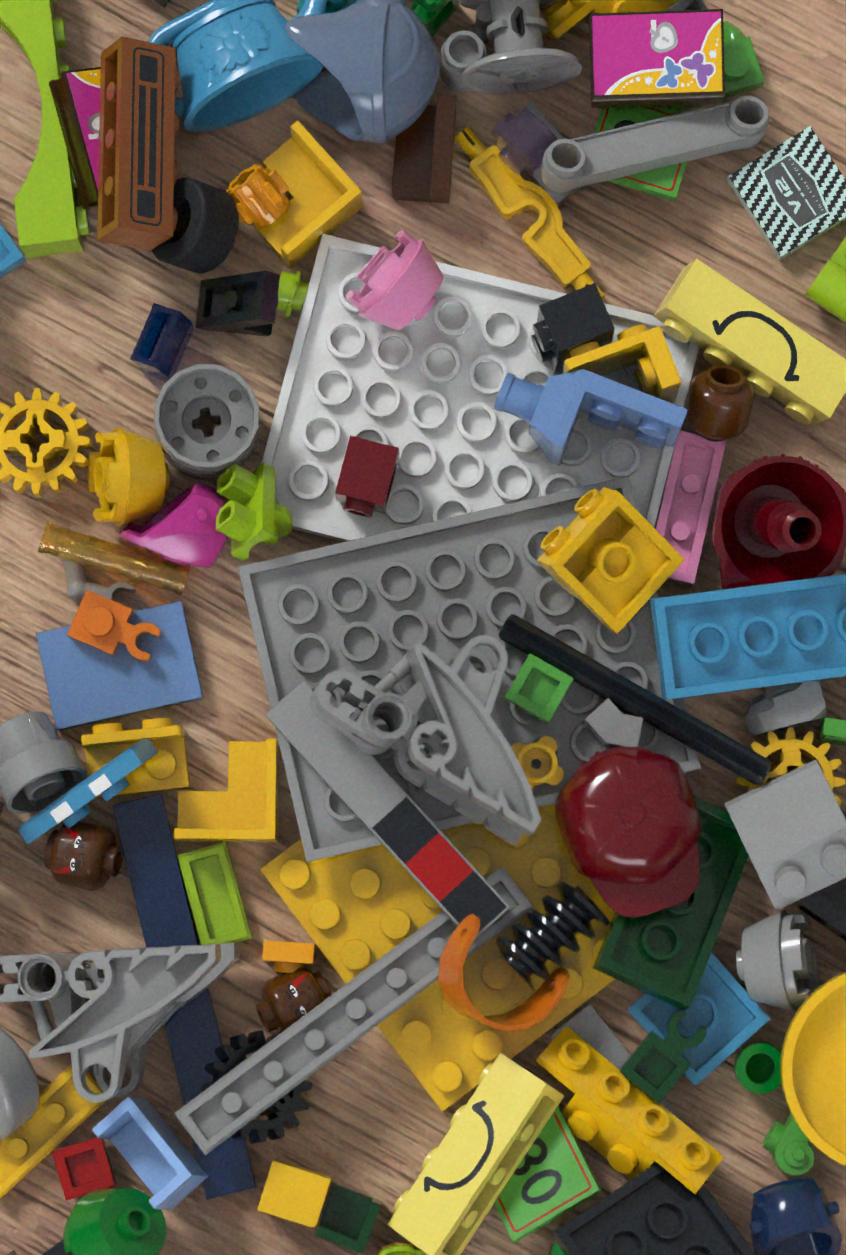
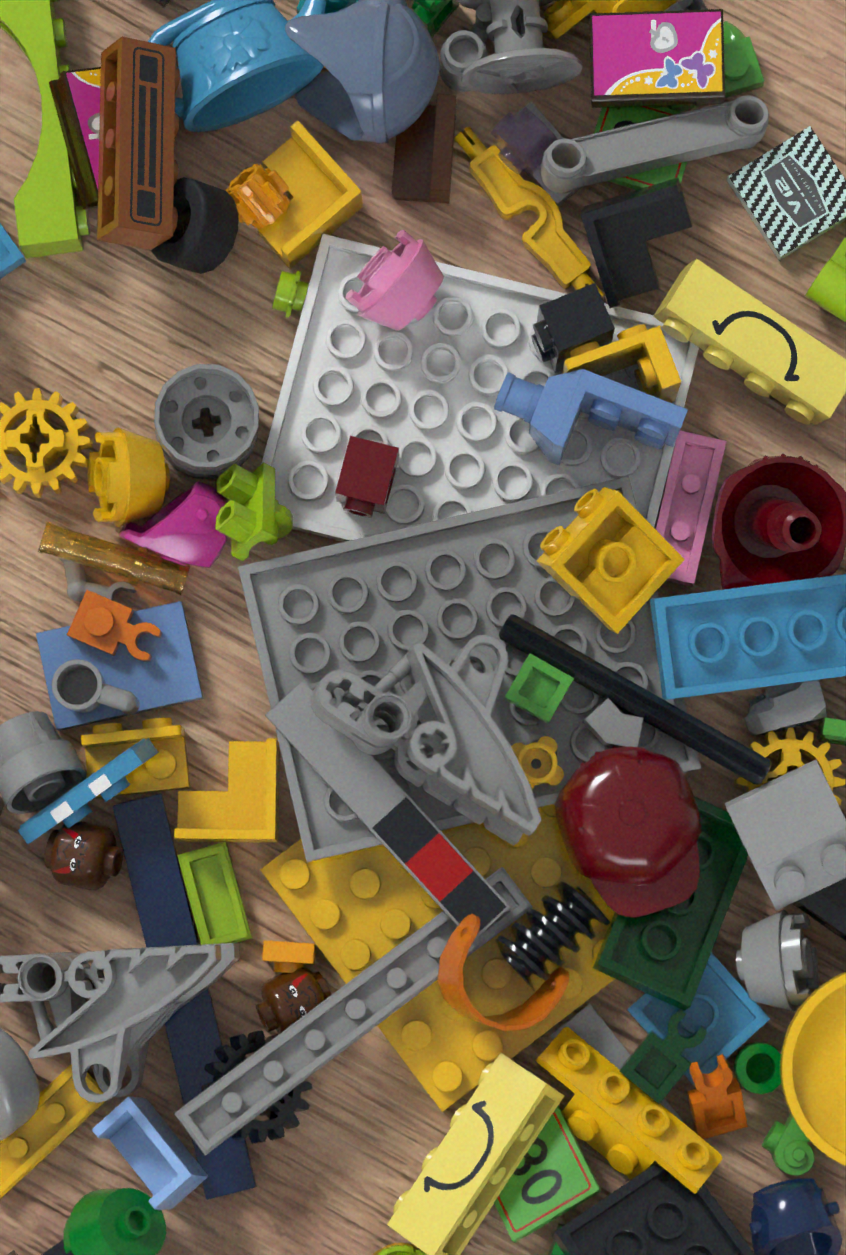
(82, 689): none -> light grey piece
(84, 1168): red plate -> none
(162, 342): clear blue piece -> none
(239, 303): black slope -> none
(294, 1193): yellow panel -> none
(348, 1218): dark green panel -> none
(619, 234): none -> black panel
(716, 1101): none -> orange plate
(719, 403): reddish brown head -> none

